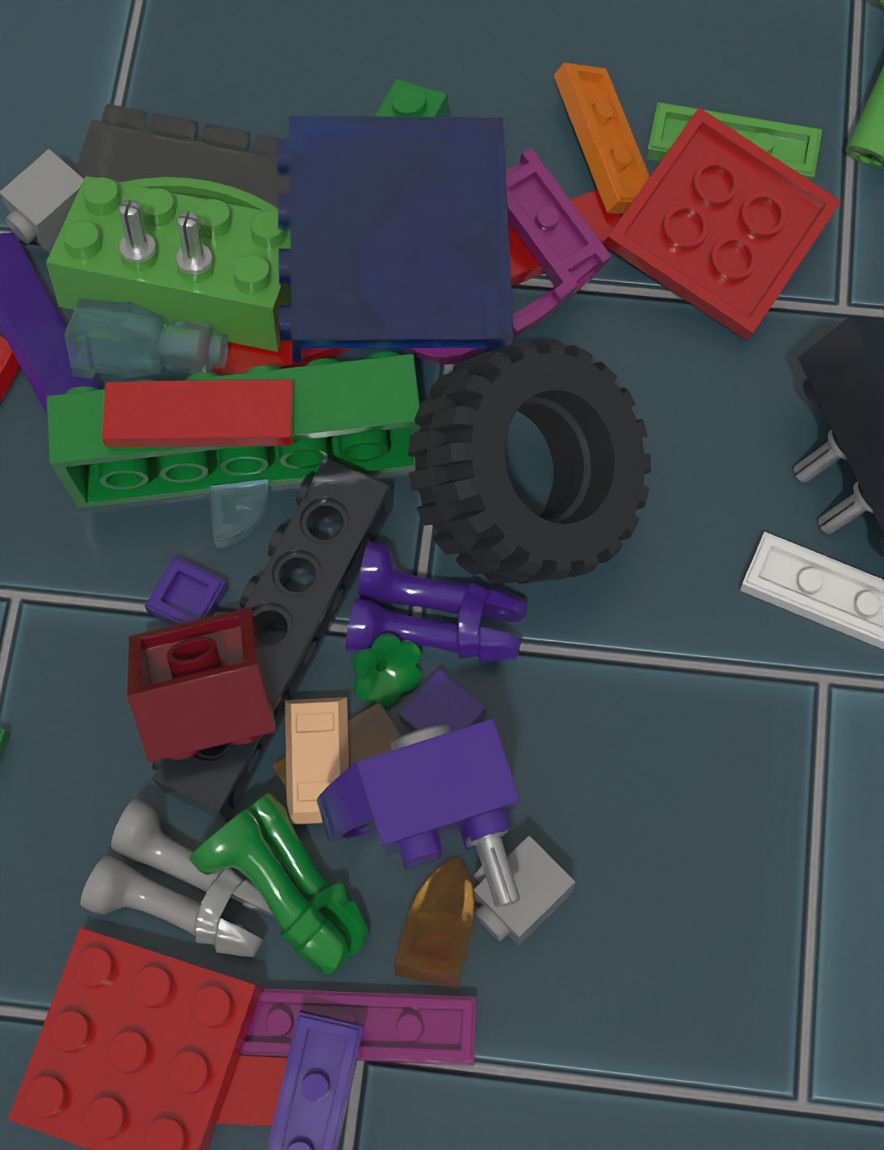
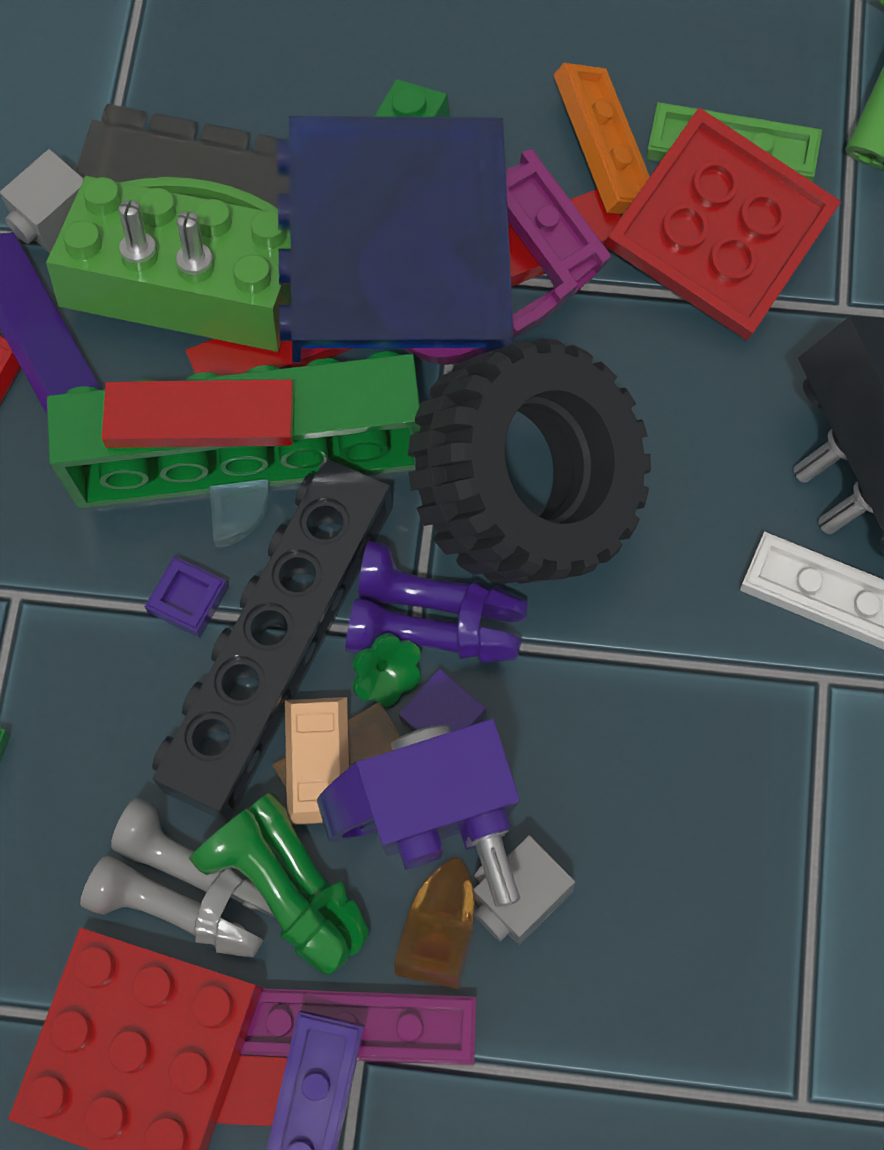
(137, 343): clear light blue piece -> none
(199, 686): dark red slope -> none

